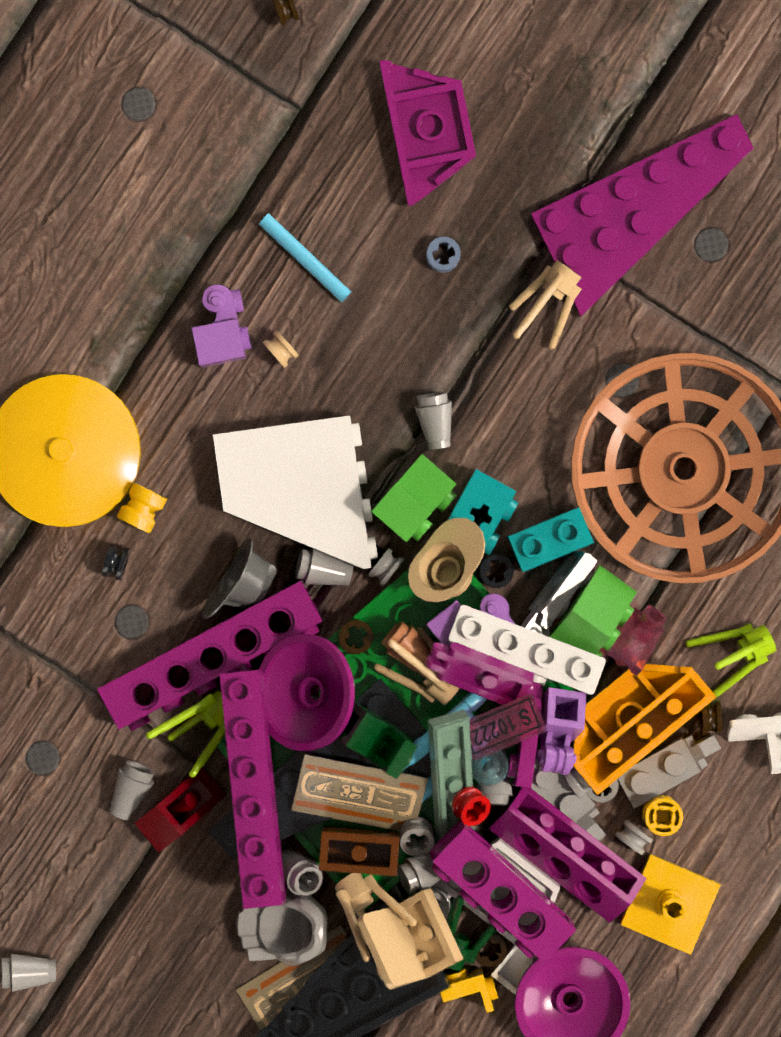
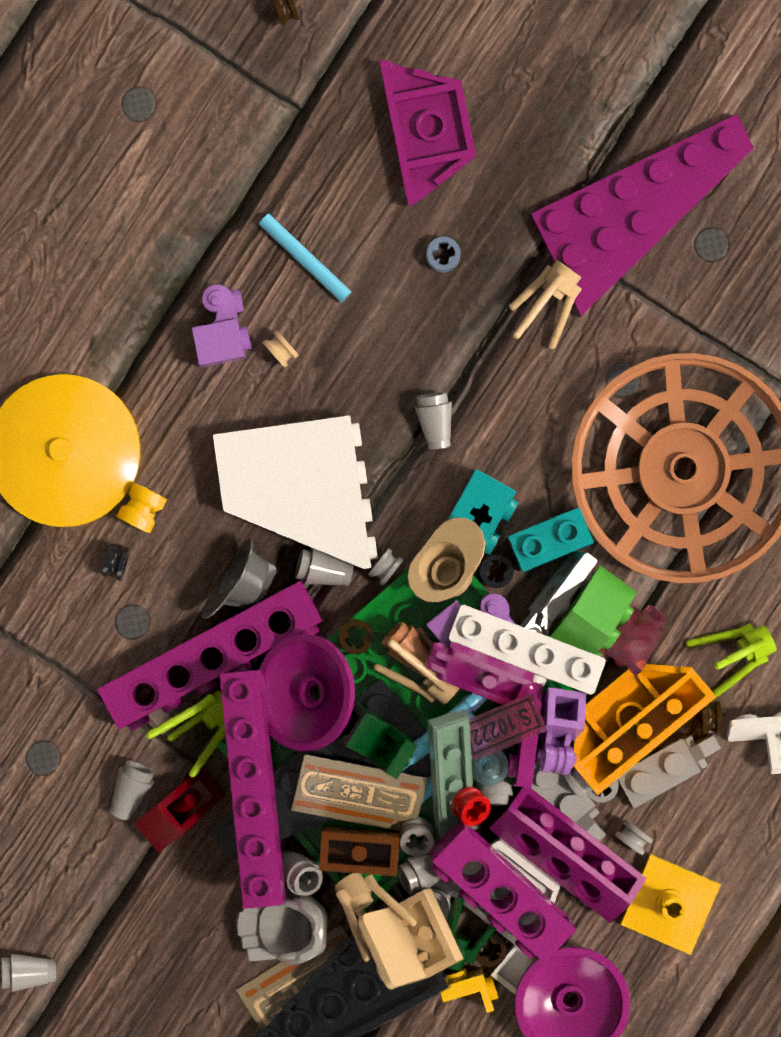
(415, 498): bright green brick -> none
(658, 811): yellow wheel -> none

